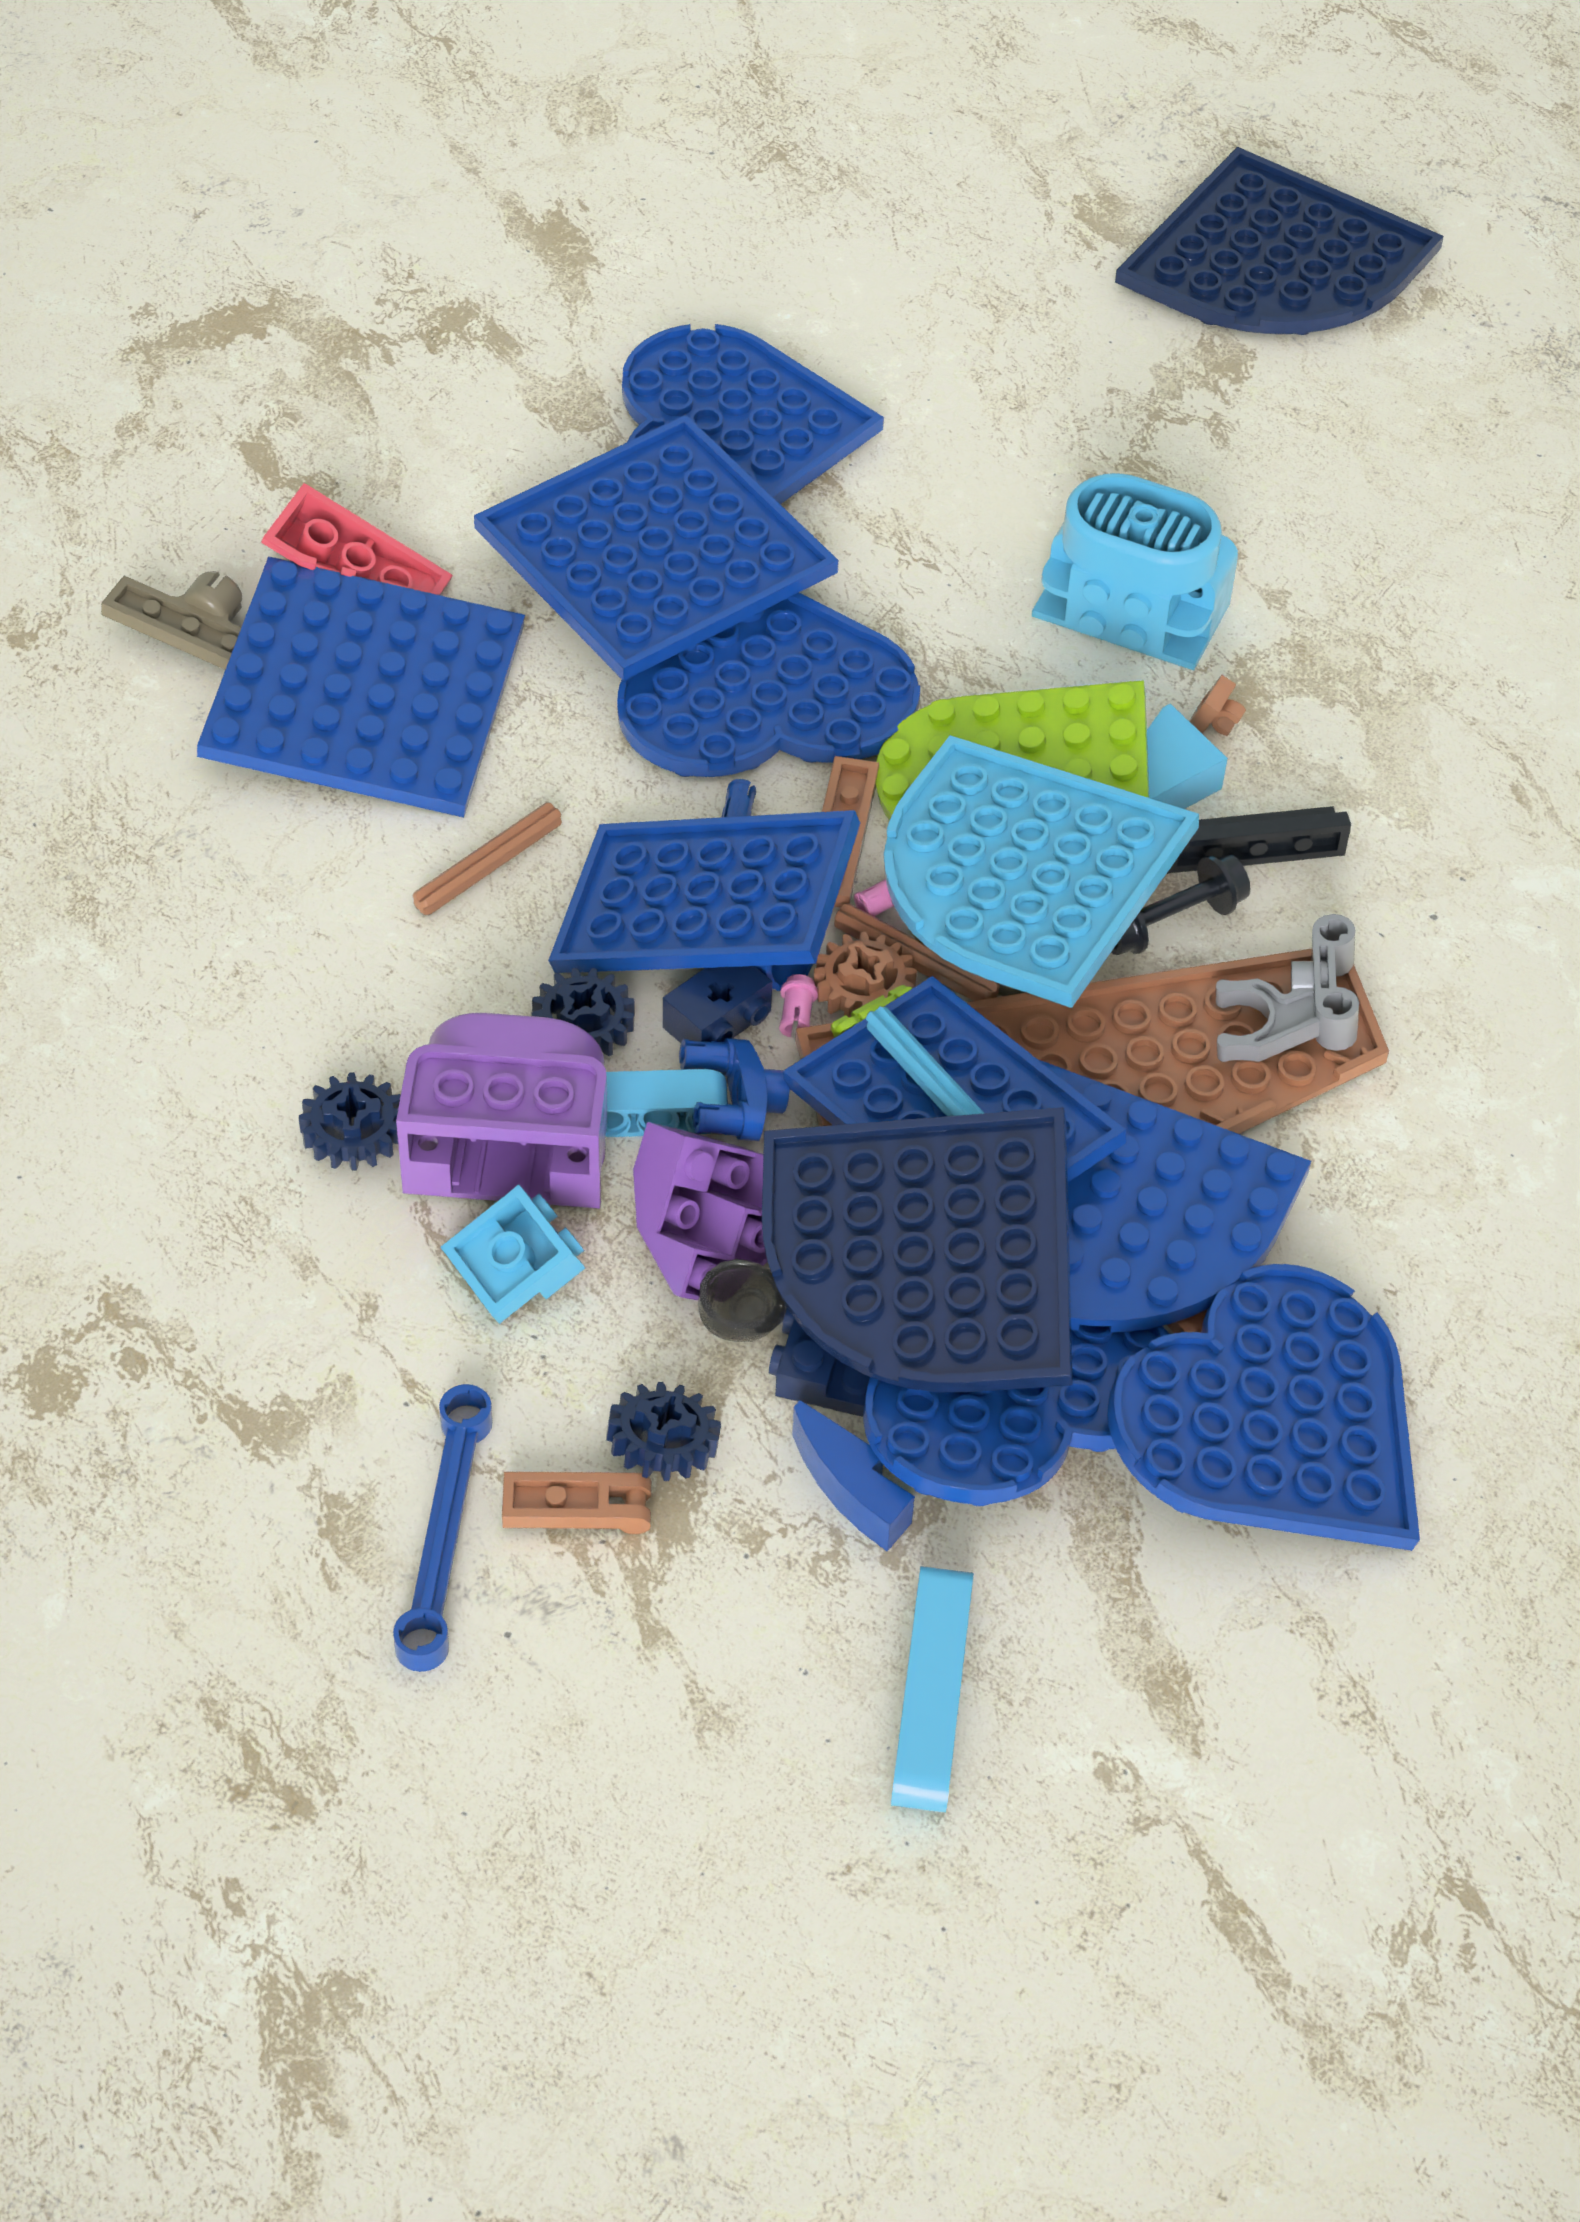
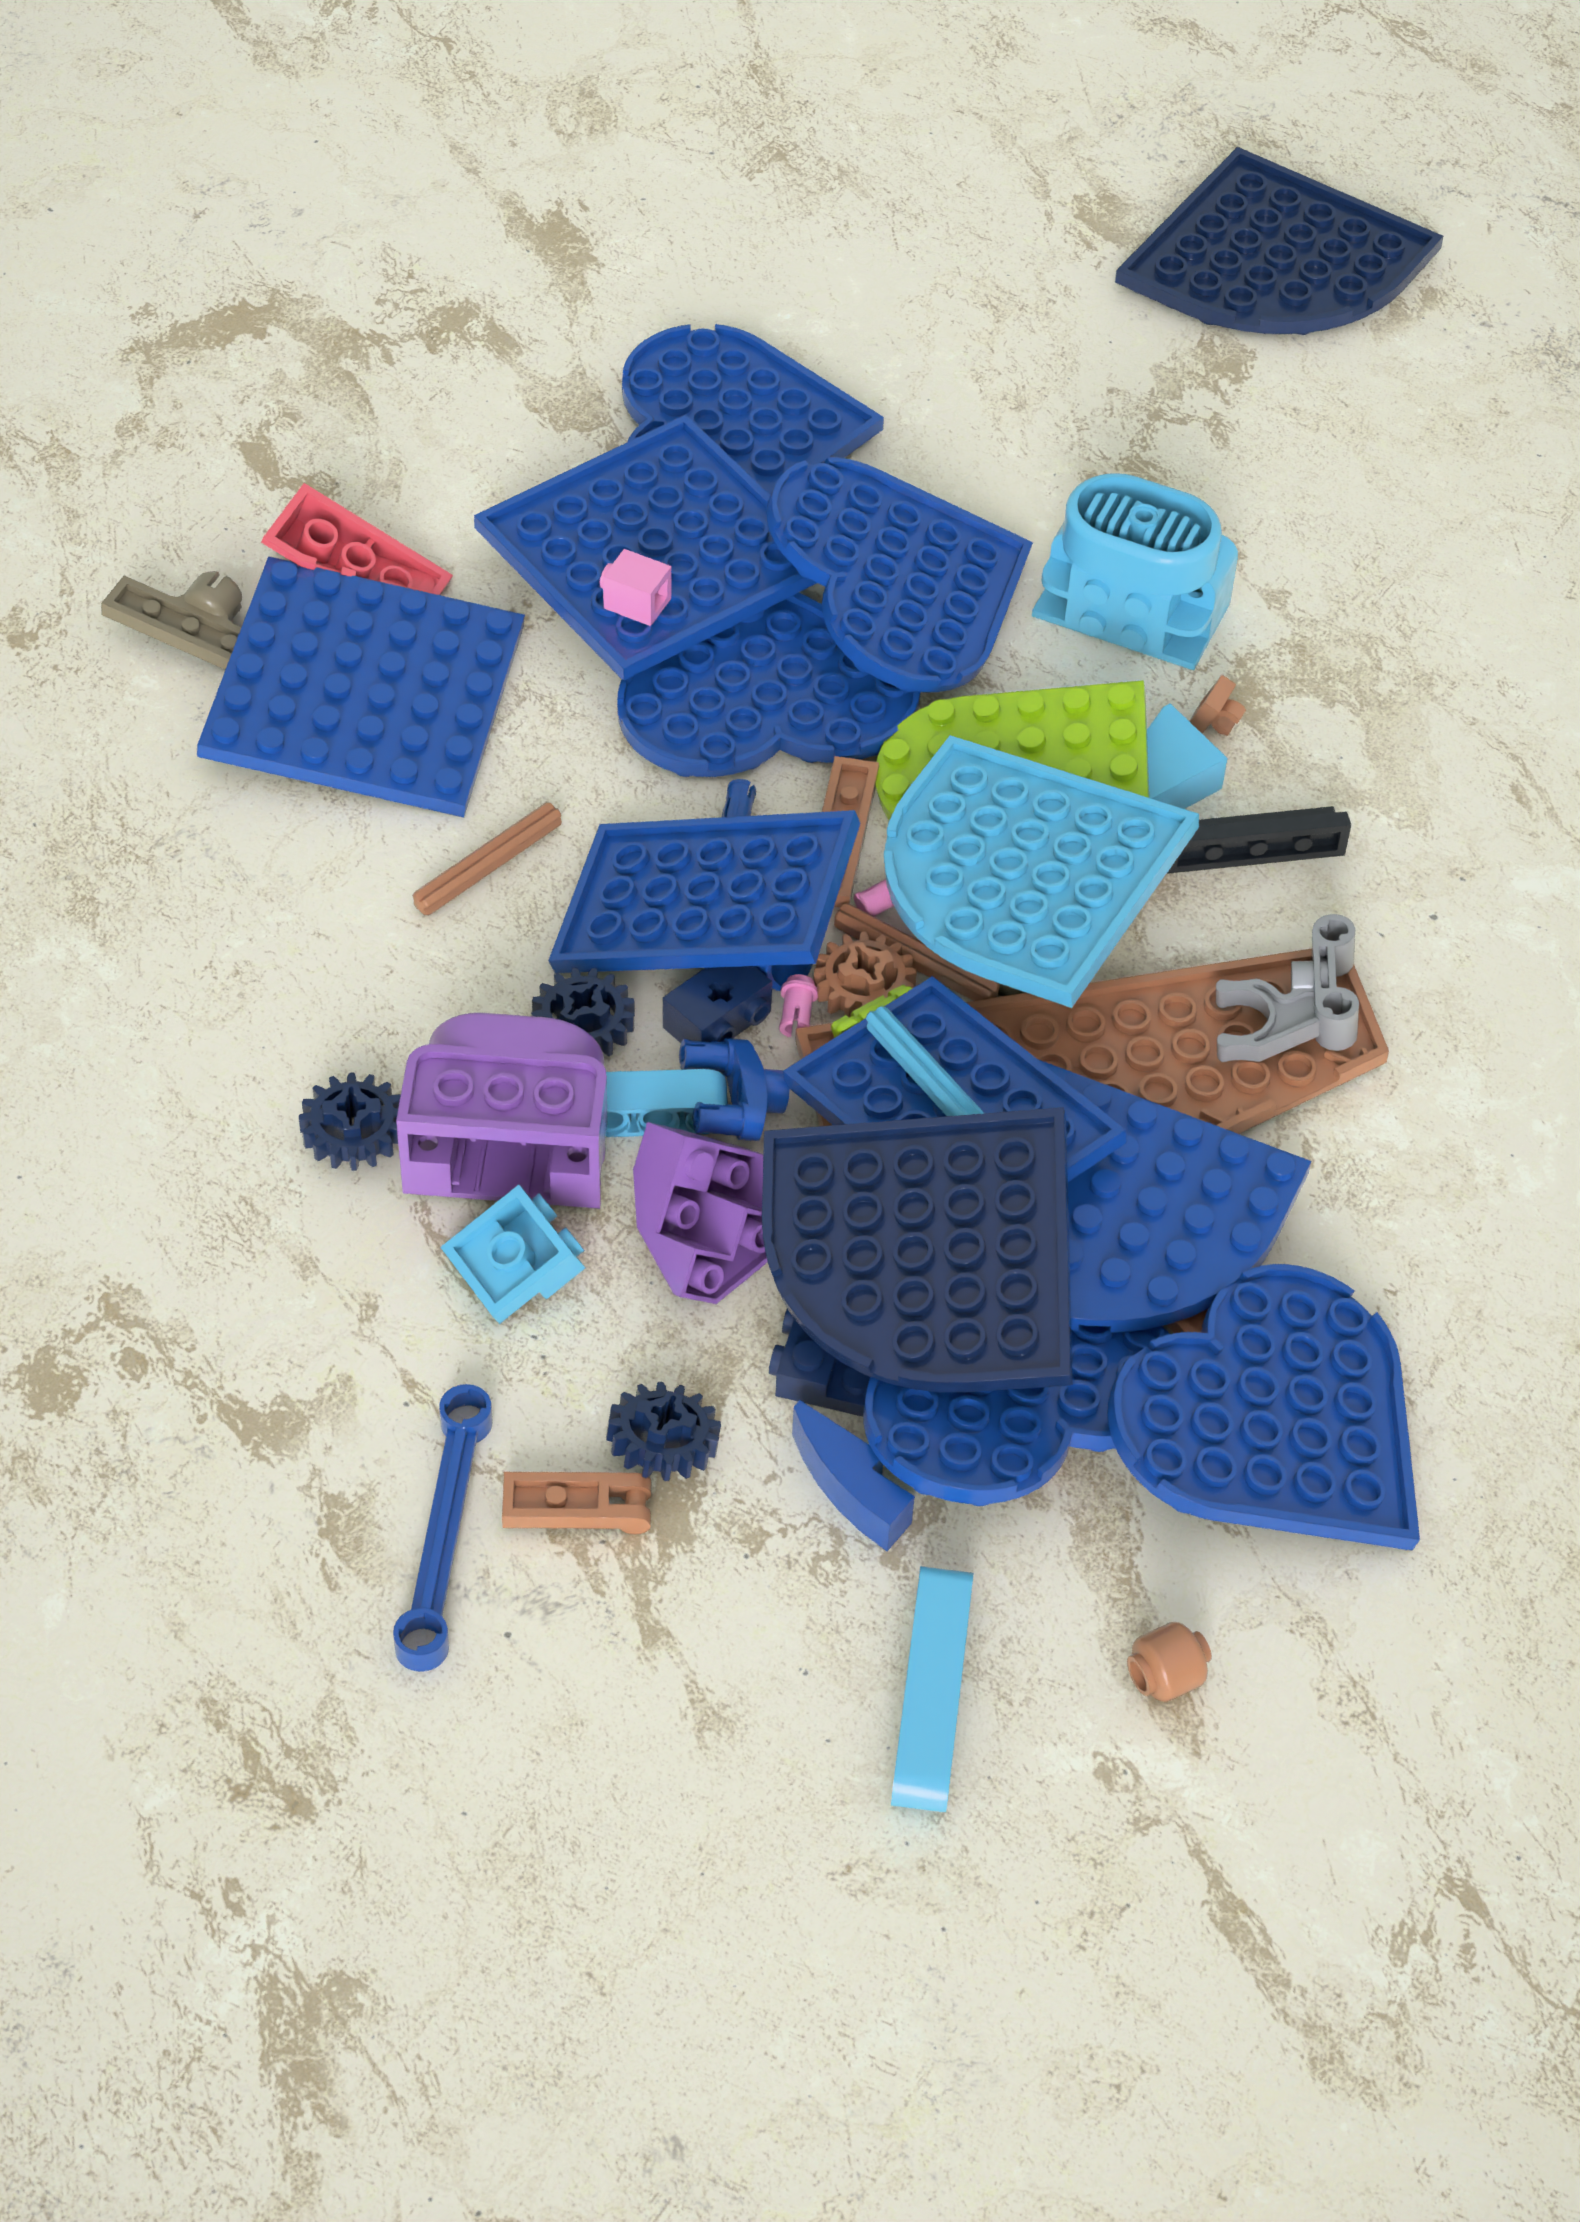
(636, 587): none -> bright pink brick
(740, 1301): clear smoke hat -> none
(904, 573): none -> blue plate
(1169, 1661): none -> nougat head
(1221, 883): black piece -> none

